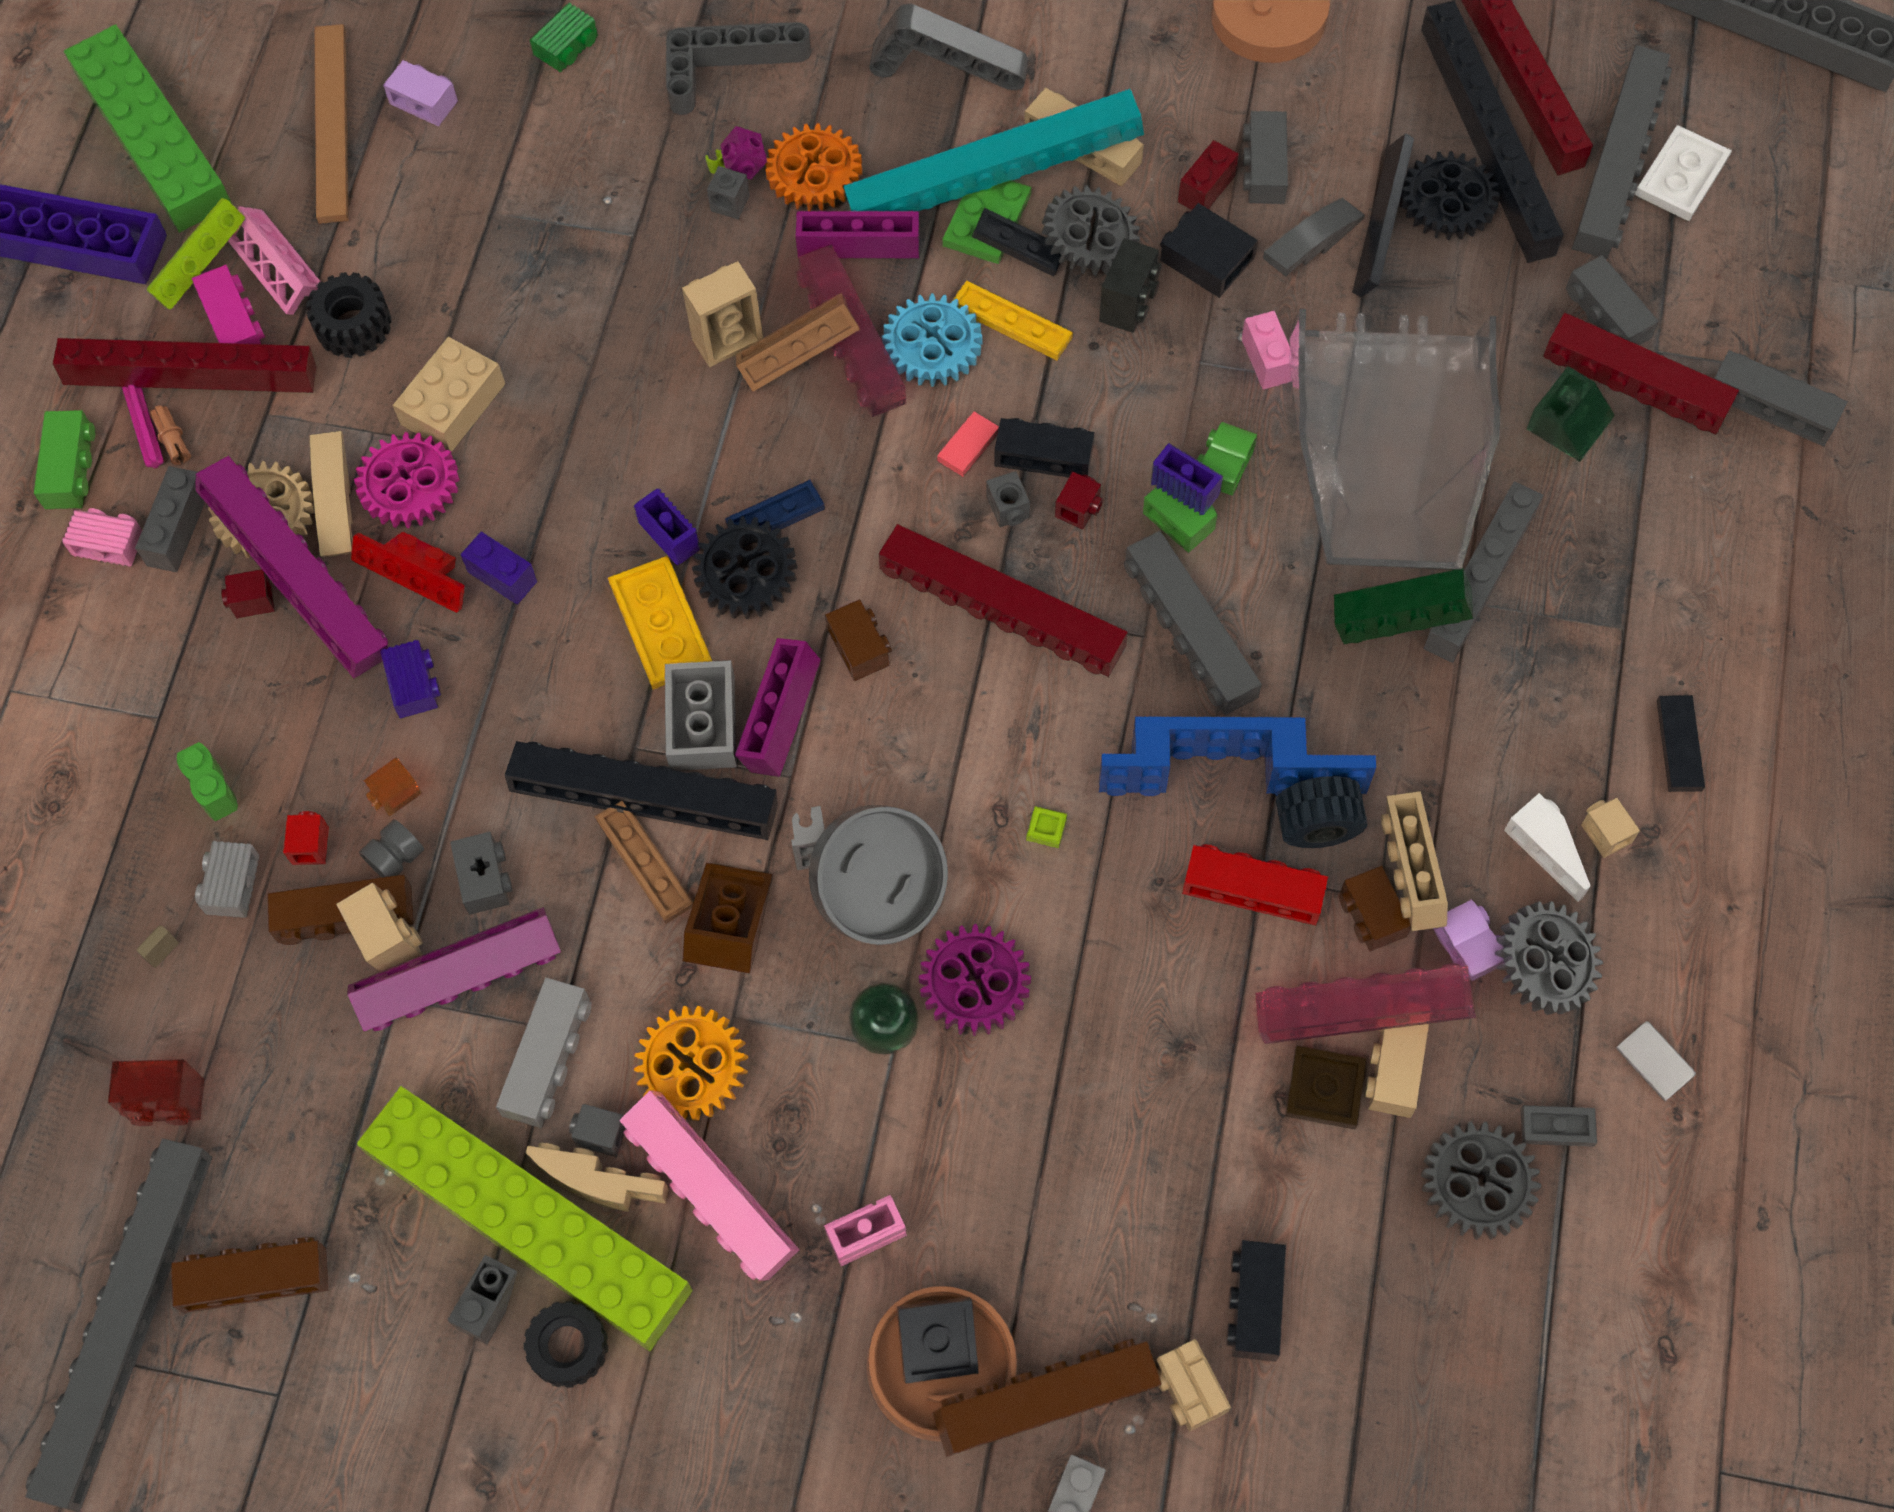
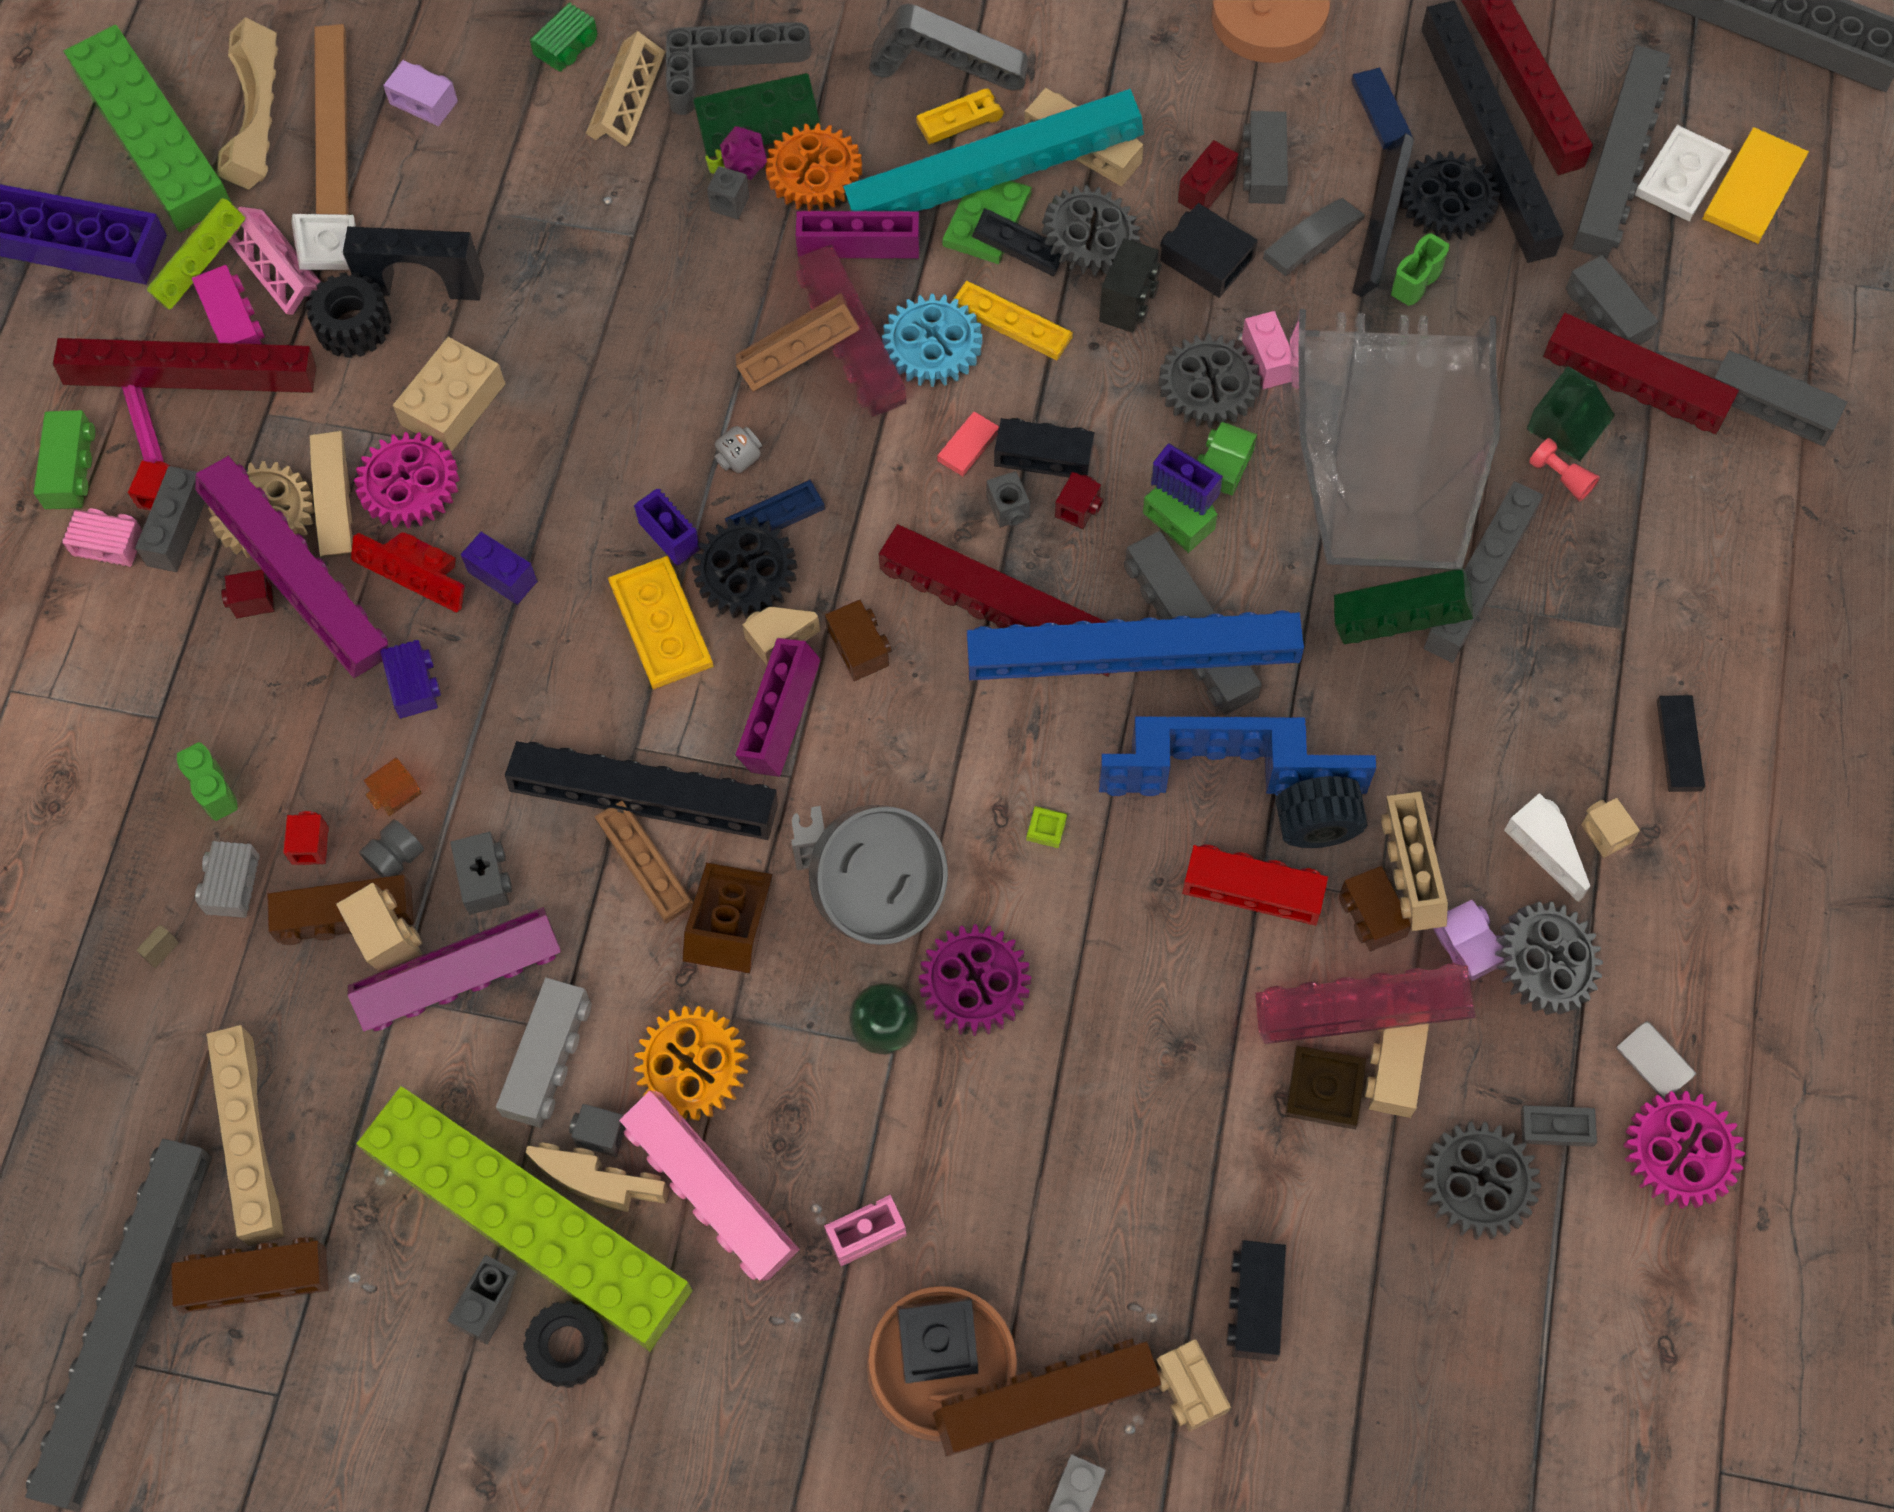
(147, 483): none -> red brick
(156, 1091): clear red brick -> none
(170, 434): nougat axle -> none
(249, 1178): none -> tan arch
(253, 55): none -> tan arch
(320, 240): none -> white tile
(447, 253): none -> black arch
(616, 87): none -> tan fence
(700, 715): light grey brick -> none
(723, 313): tan brick -> none
(737, 449): none -> light grey head
(761, 108): none -> dark green bracket
(772, 623): none -> tan slope
(959, 116): none -> yellow plate
(1134, 645): none -> blue brick
(1236, 374): none -> dark grey gear
(1380, 106): none -> dark blue tile
(1419, 269): none -> bright green brick
(1574, 477): none -> coral piece
(1712, 1169): none -> dark pink gear
(1755, 185): none -> yellow tile

